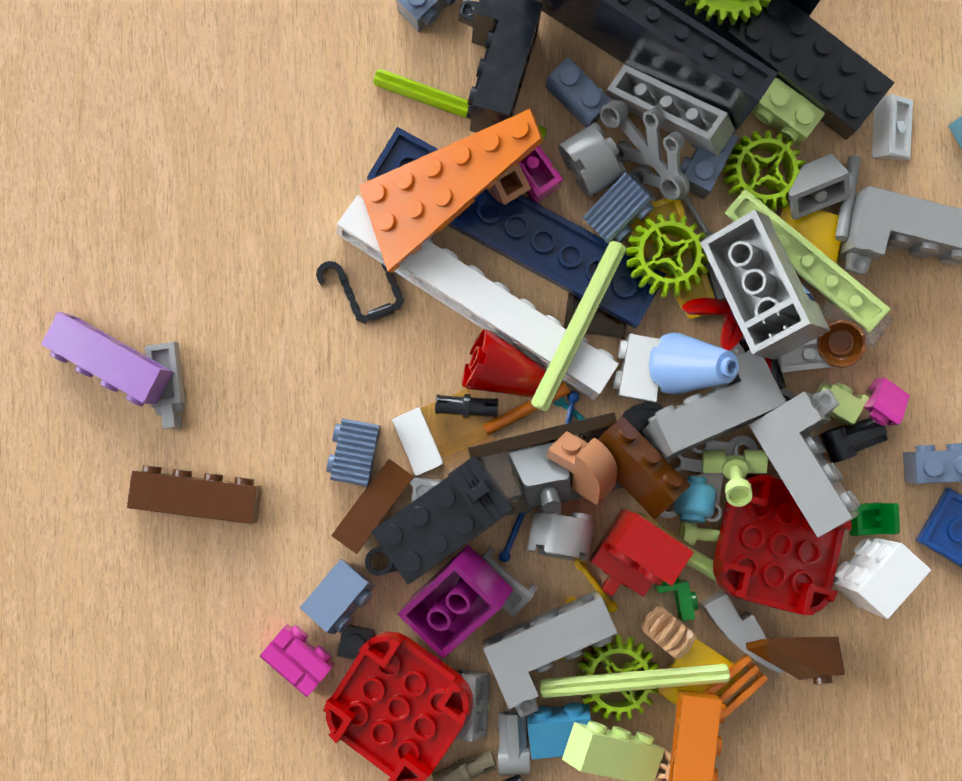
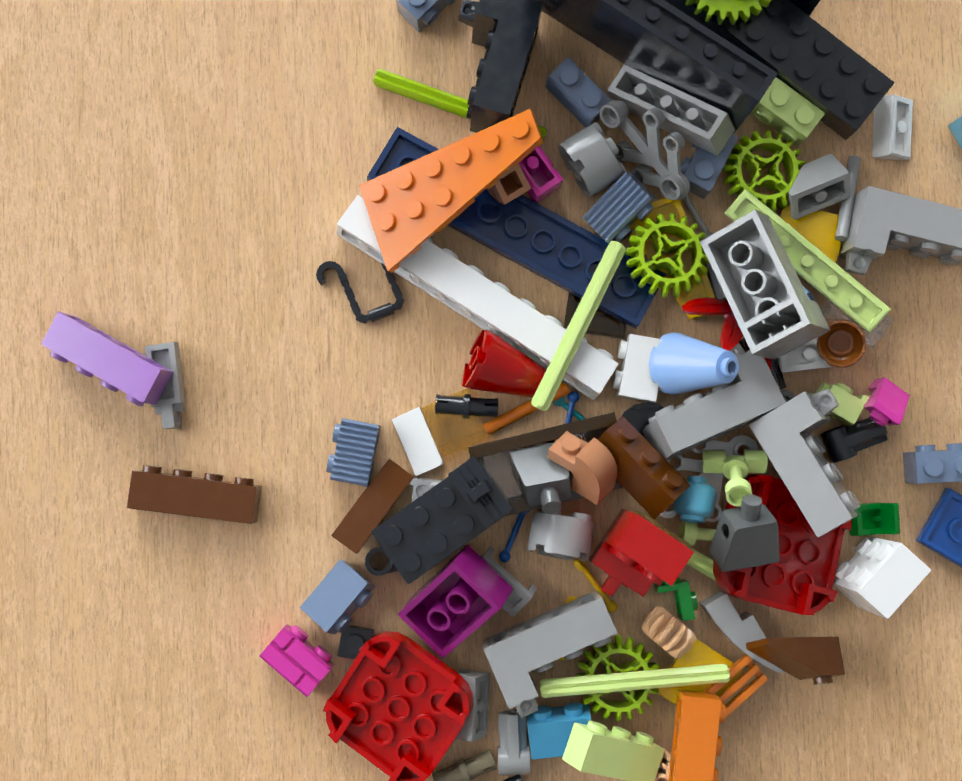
(746, 536): none -> dark grey torso

